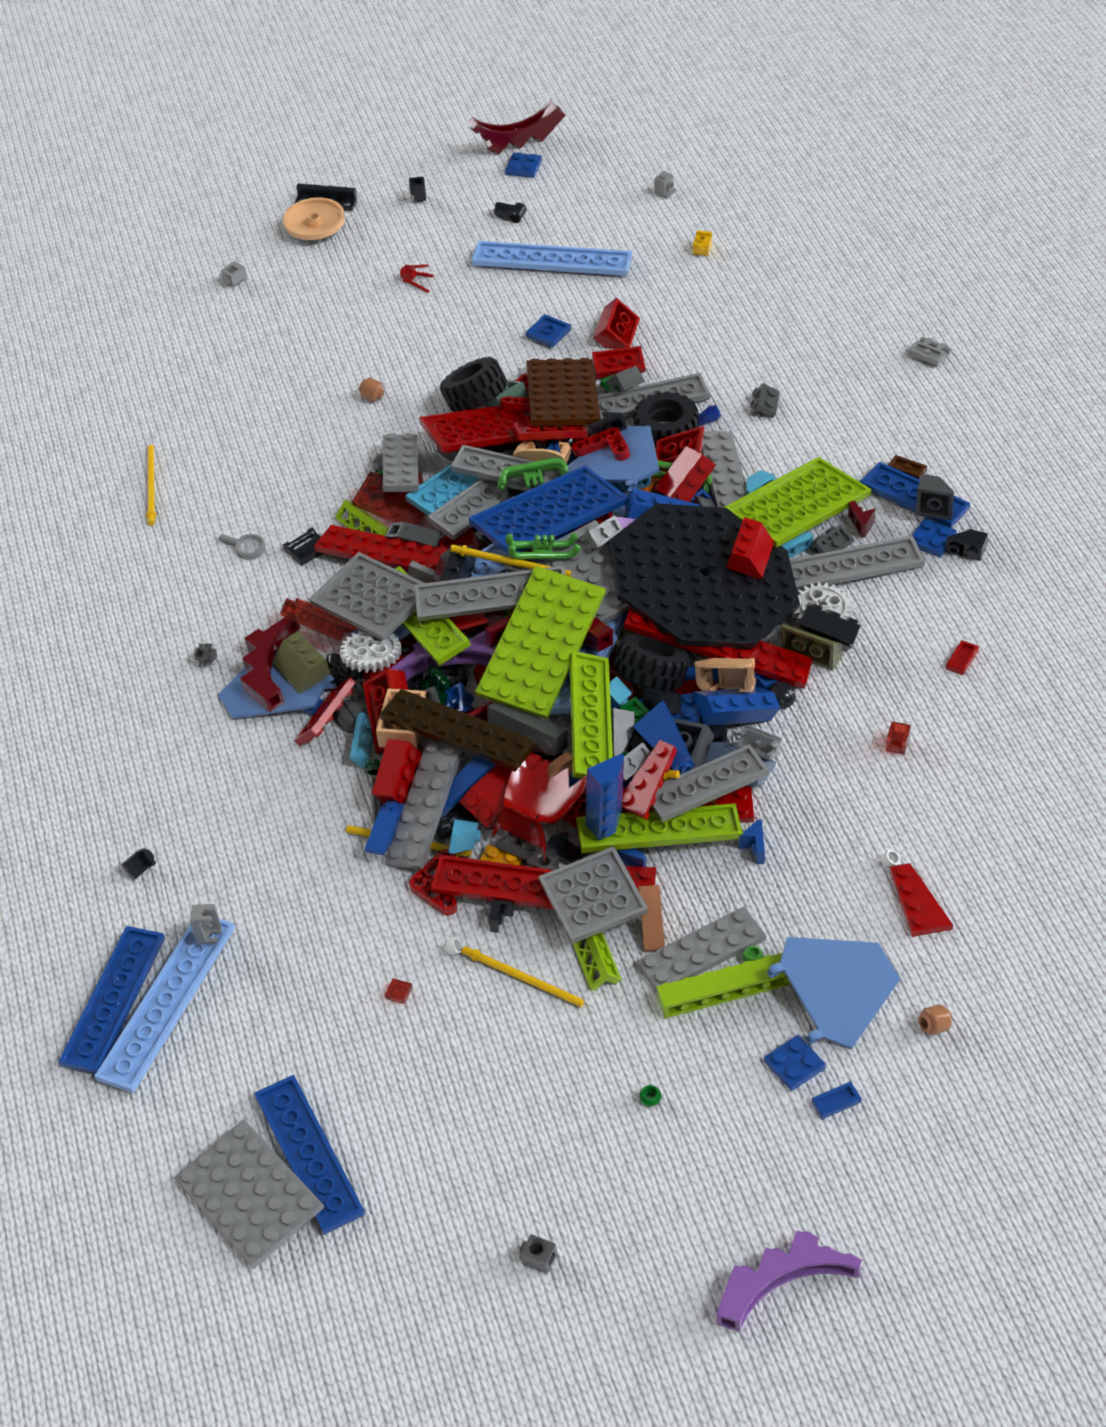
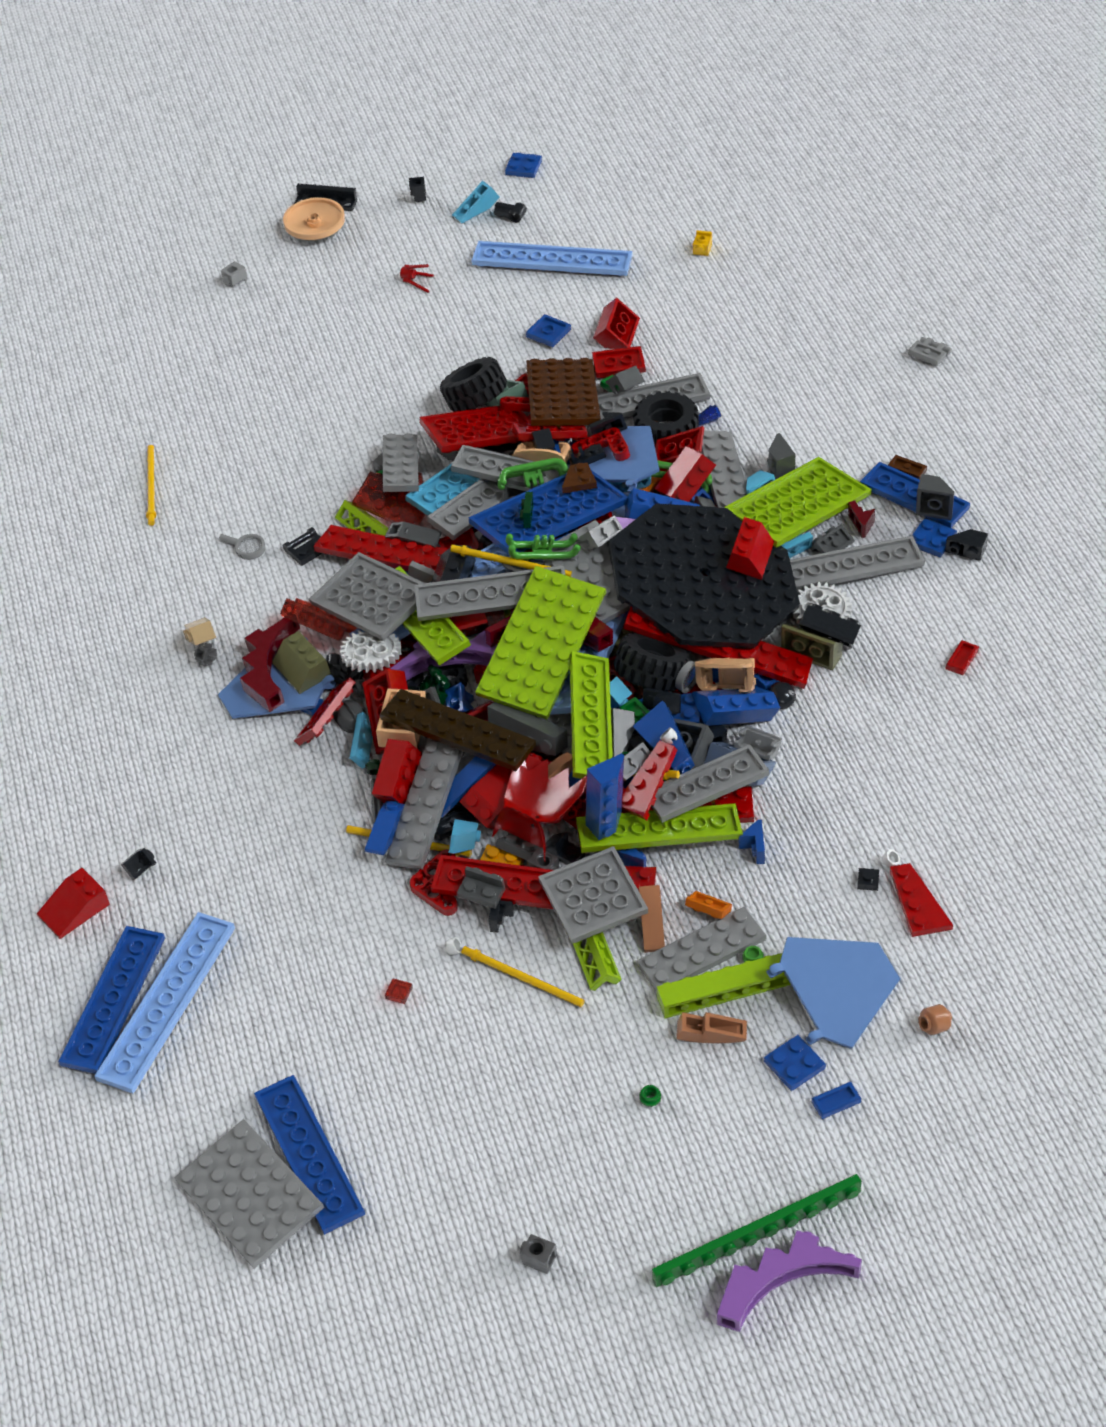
(73, 903): none -> red slope
(199, 631): none -> tan brick
(205, 922): light grey hinge -> none
(371, 389): nougat head -> none
(477, 202): none -> medium azure slope
(481, 887): none -> dark grey bracket
(518, 133): dark red arch -> none
(527, 510): none -> dark green plate
(543, 439): none -> black slope
(579, 478): none -> reddish brown wing
(589, 455): none -> black plate
(664, 185): light grey brick -> none
(668, 735): none -> white hinge
(686, 677): none -> light grey piece
(707, 904): none -> orange plate
(711, 1028): none -> nougat slope
(752, 1232): none -> green plate
(765, 400): dark grey bracket -> none
(781, 457): none -> dark grey slope
(868, 879): none -> black plate
(898, 738): clear red brick -> none

